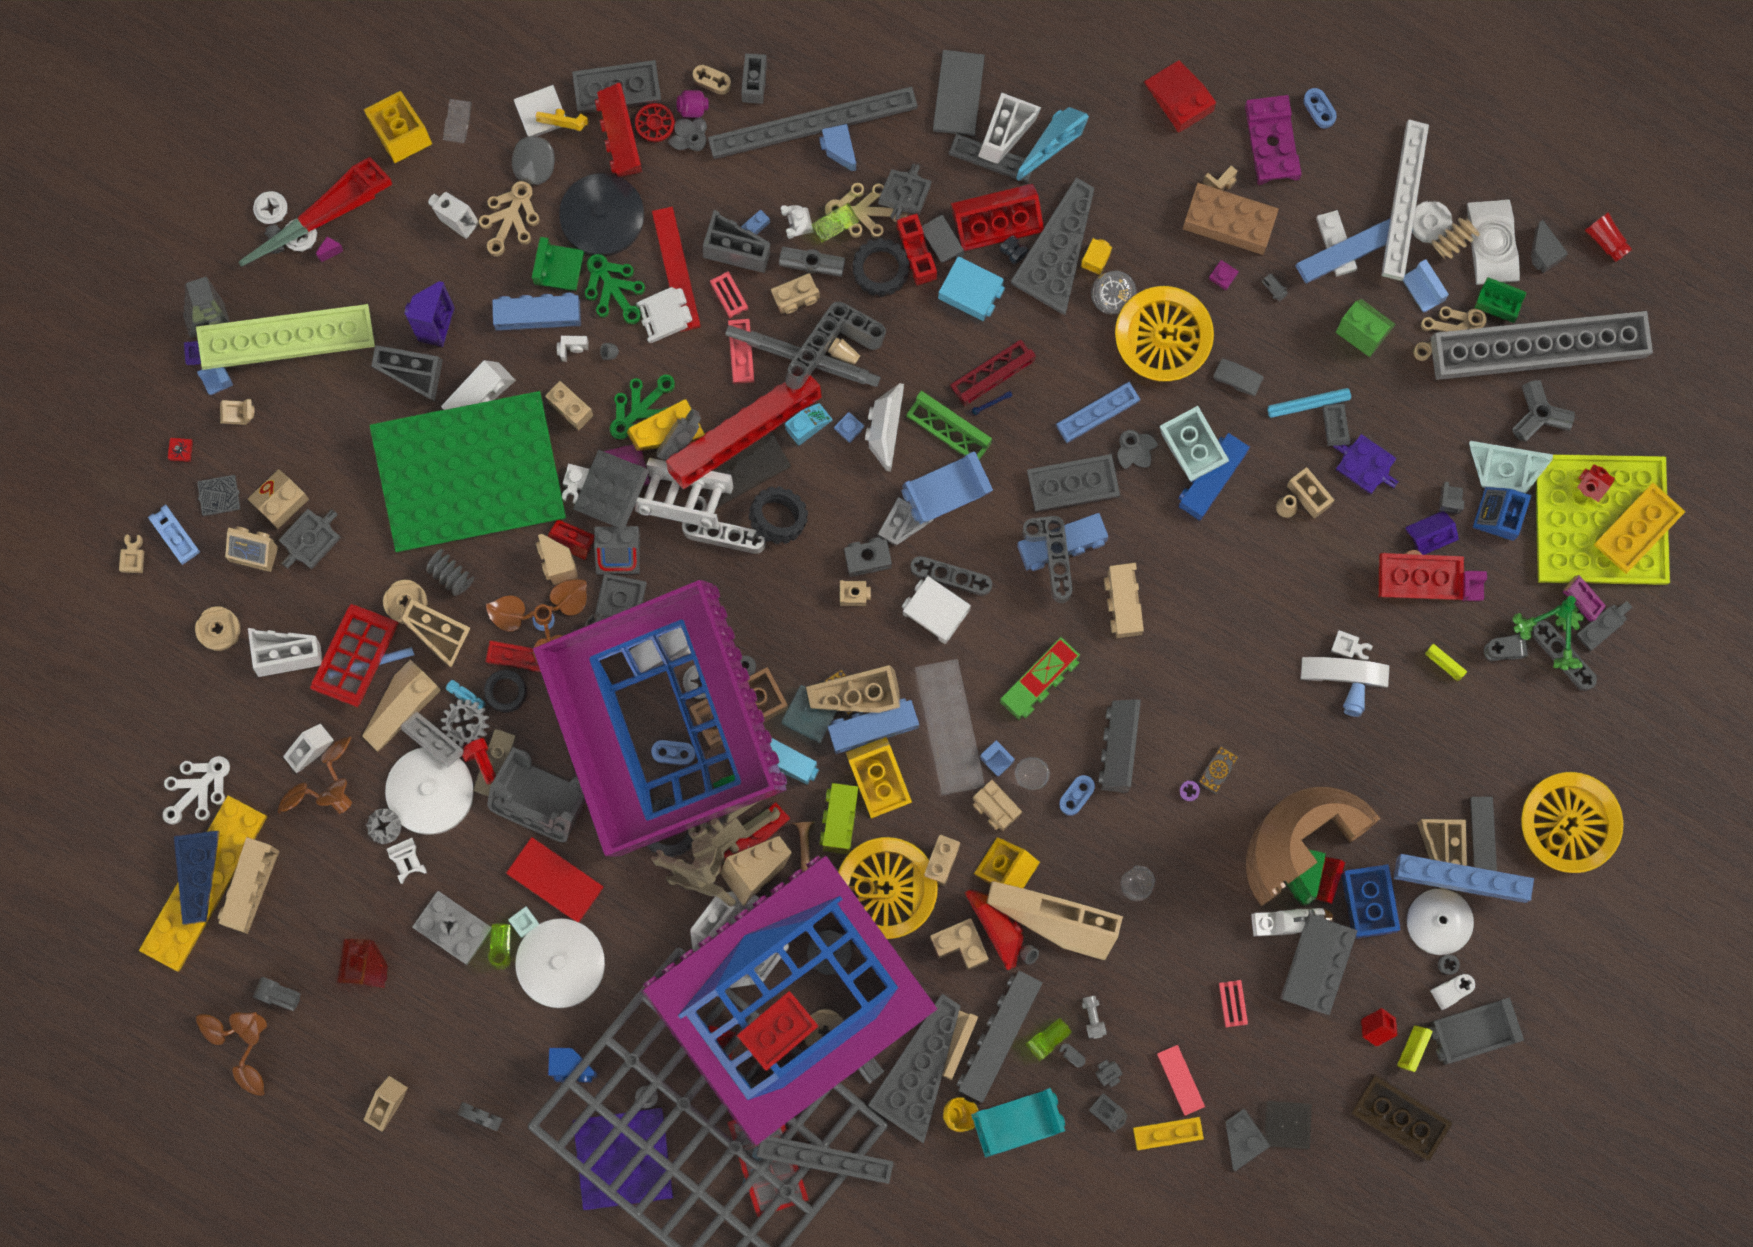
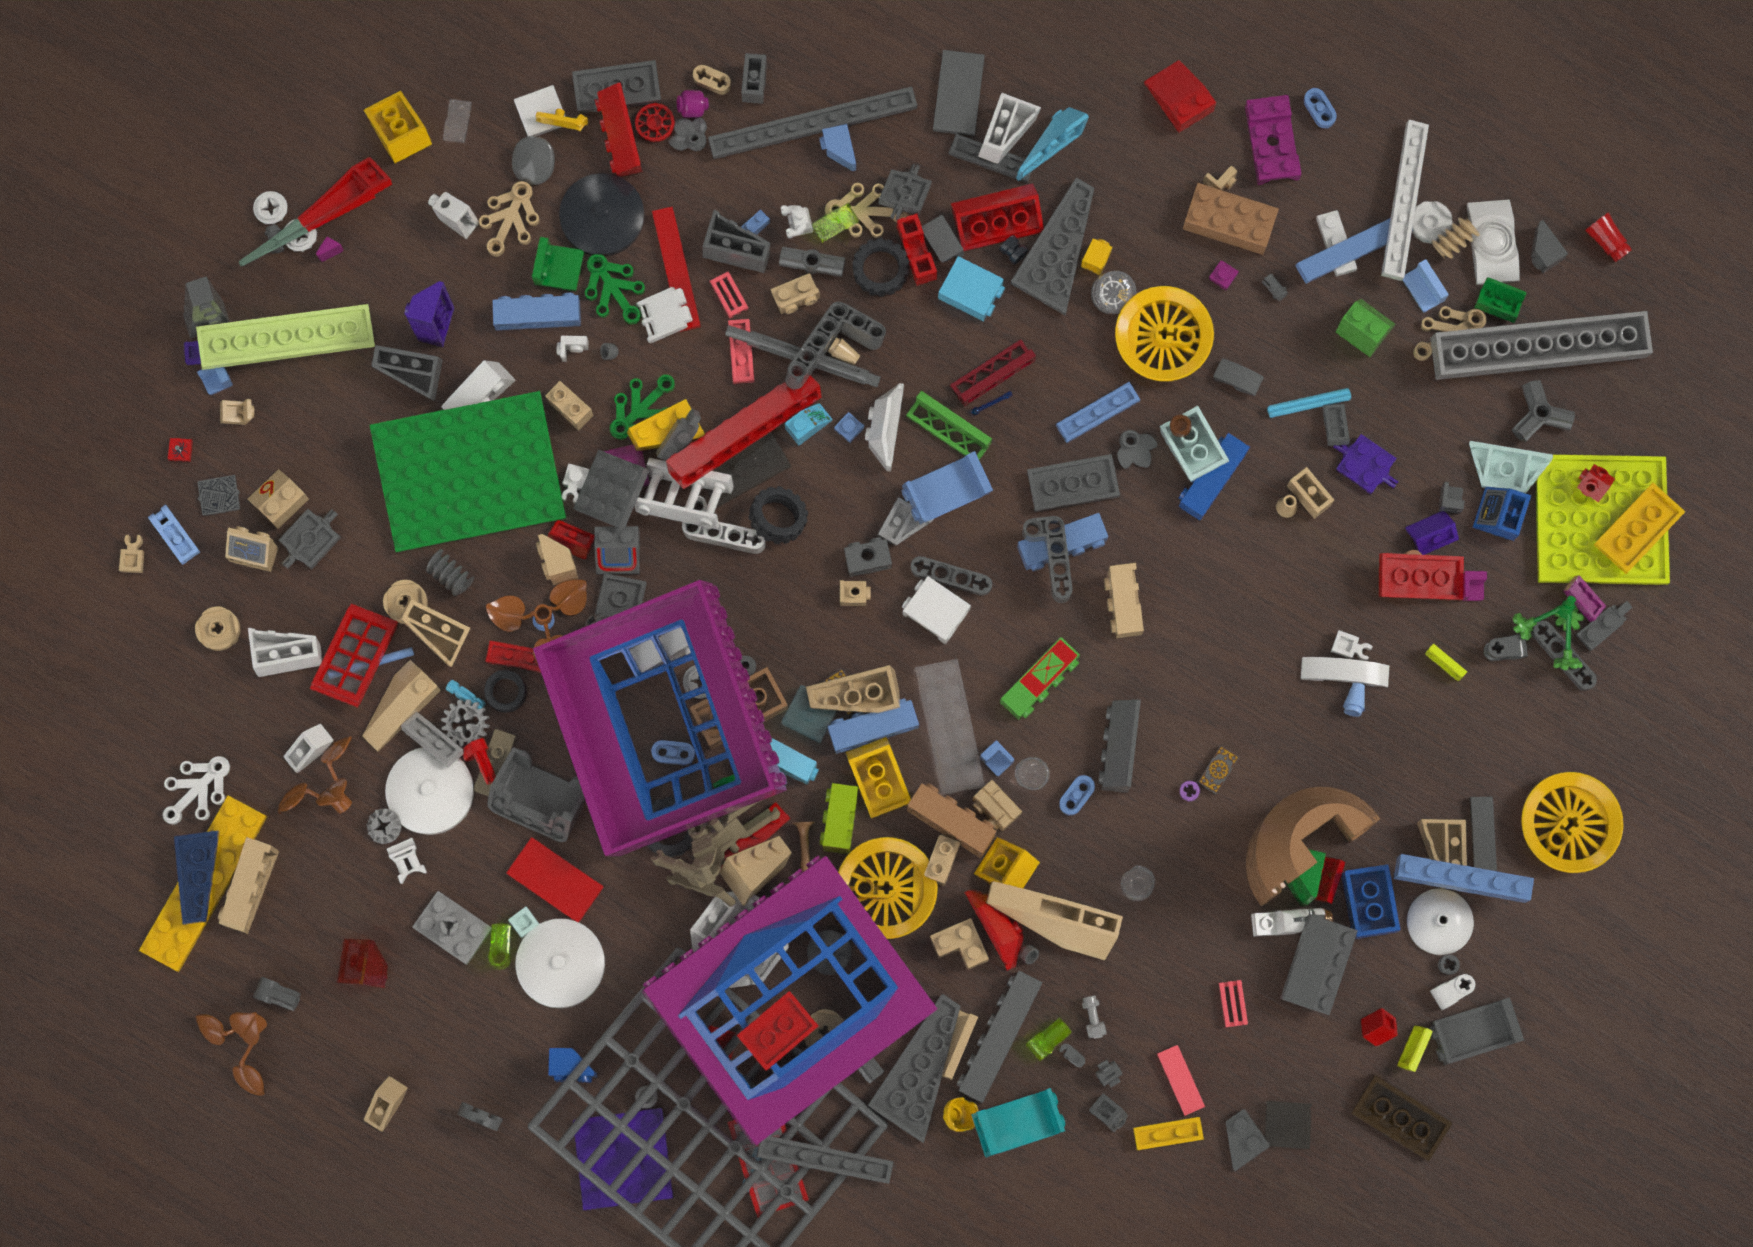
(951, 820): none -> medium nougat brick
(1180, 425): none -> reddish brown tile

